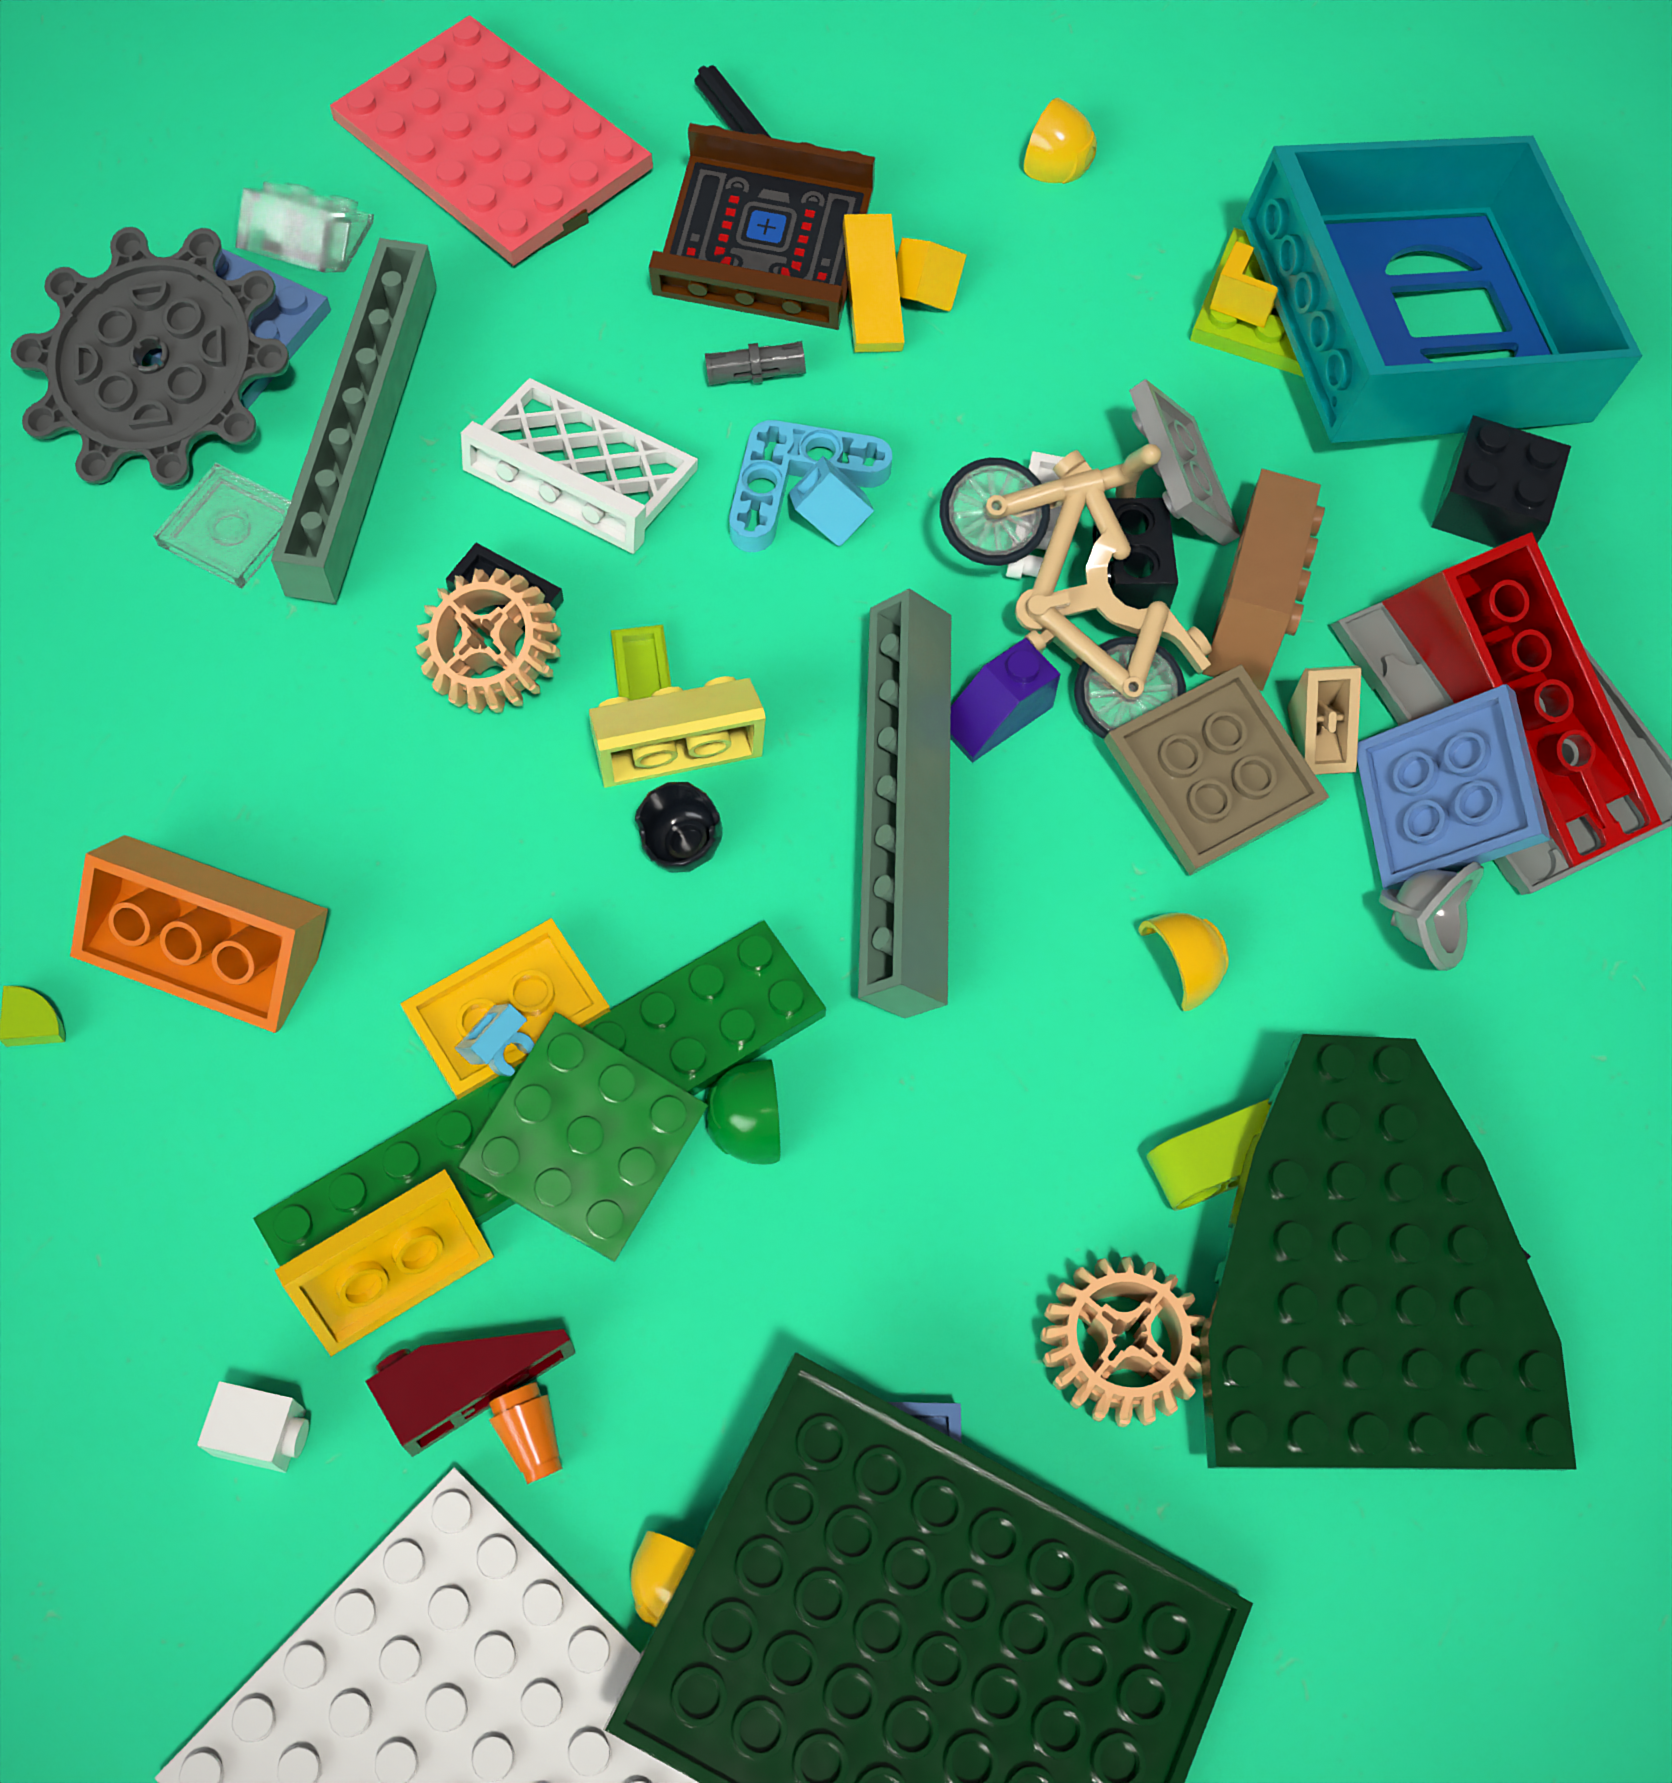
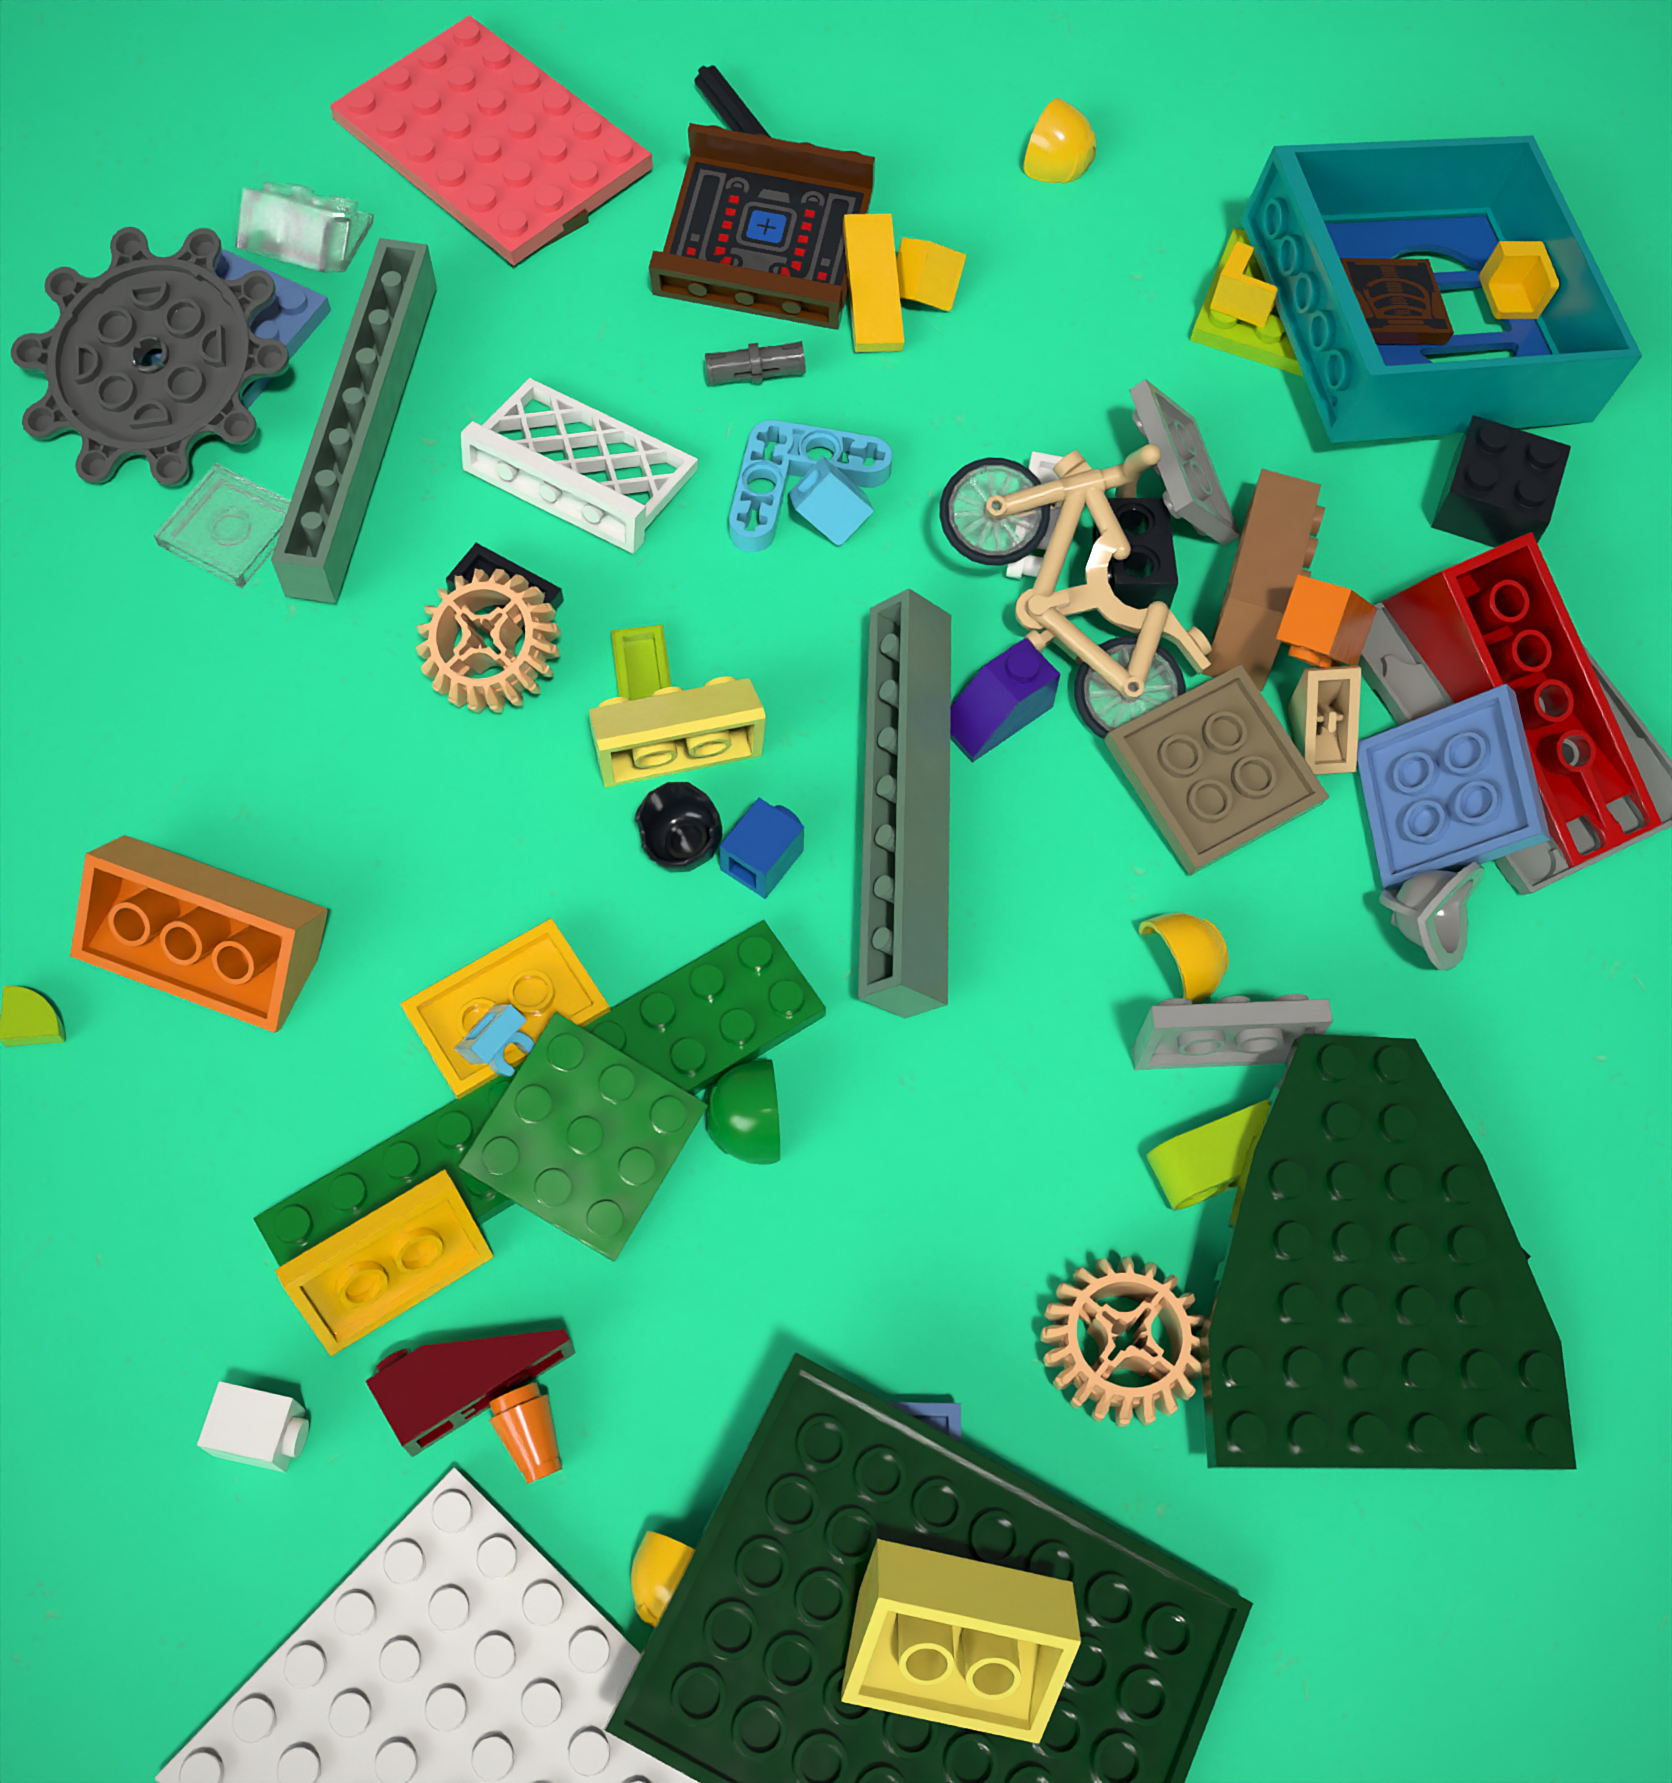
(762, 847): none -> blue brick
(960, 1642): none -> light yellow slope
(1226, 1032): none -> light grey plate
(1325, 623): none -> orange brick
(1399, 300): none -> tile
(1518, 280): none -> yellow panel

